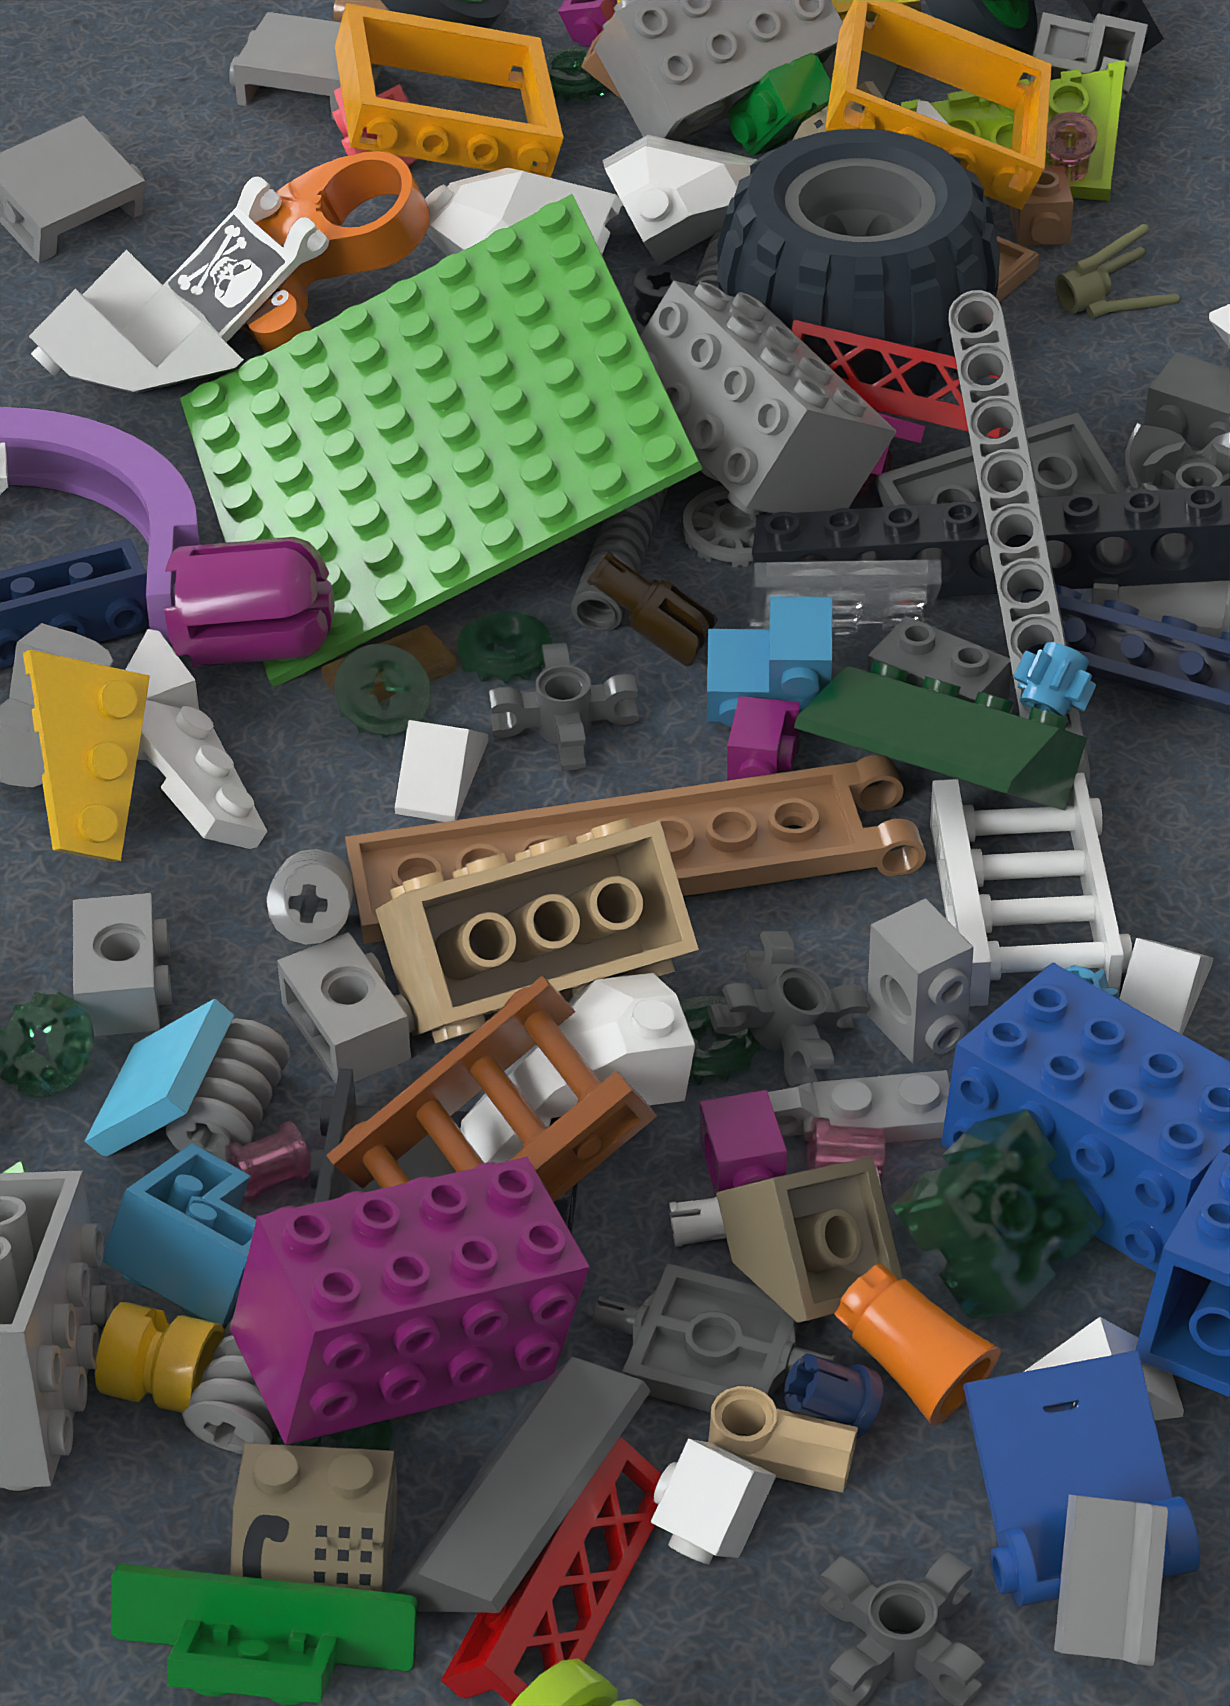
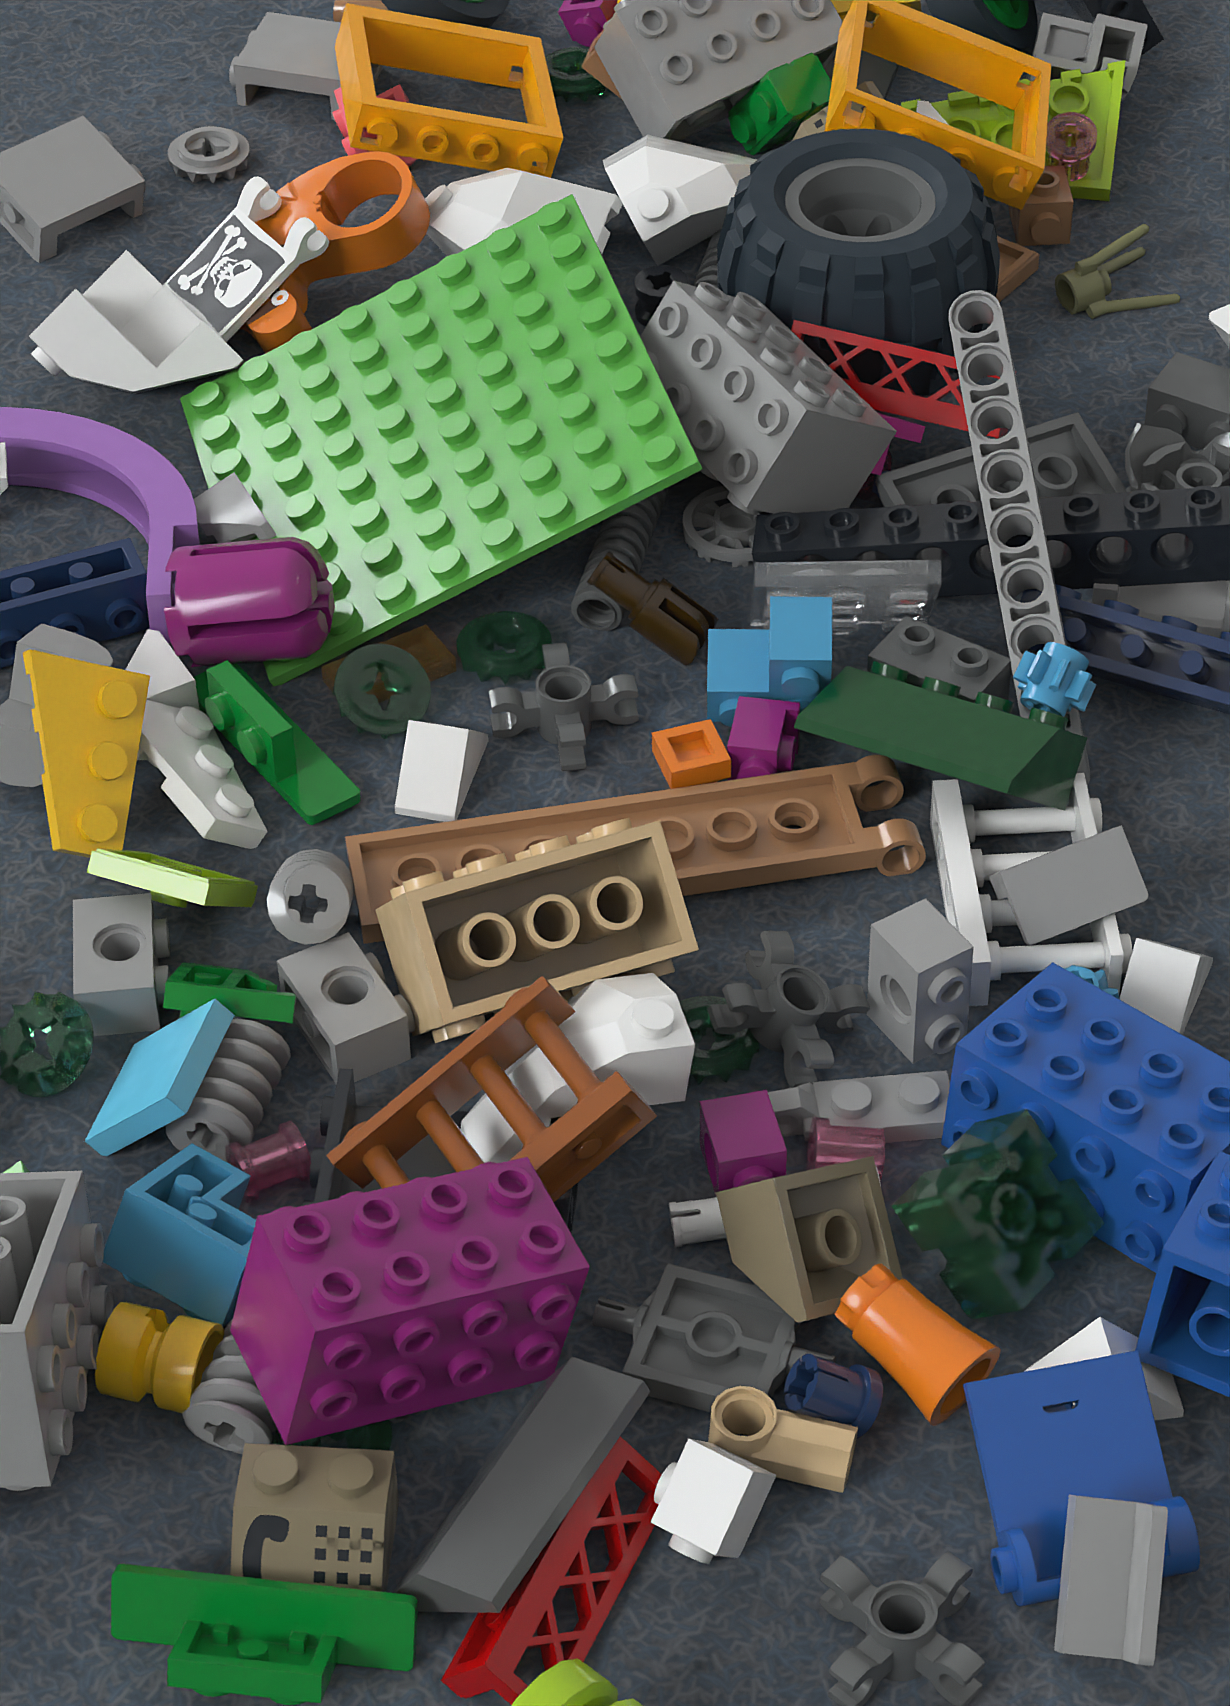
(172, 880): none -> plate
(227, 149): none -> light grey gear
(231, 513): none -> light grey slope
(234, 988): none -> green wing
(274, 744): none -> green bracket
(691, 754): none -> orange tile
(1072, 885): none -> light grey panel

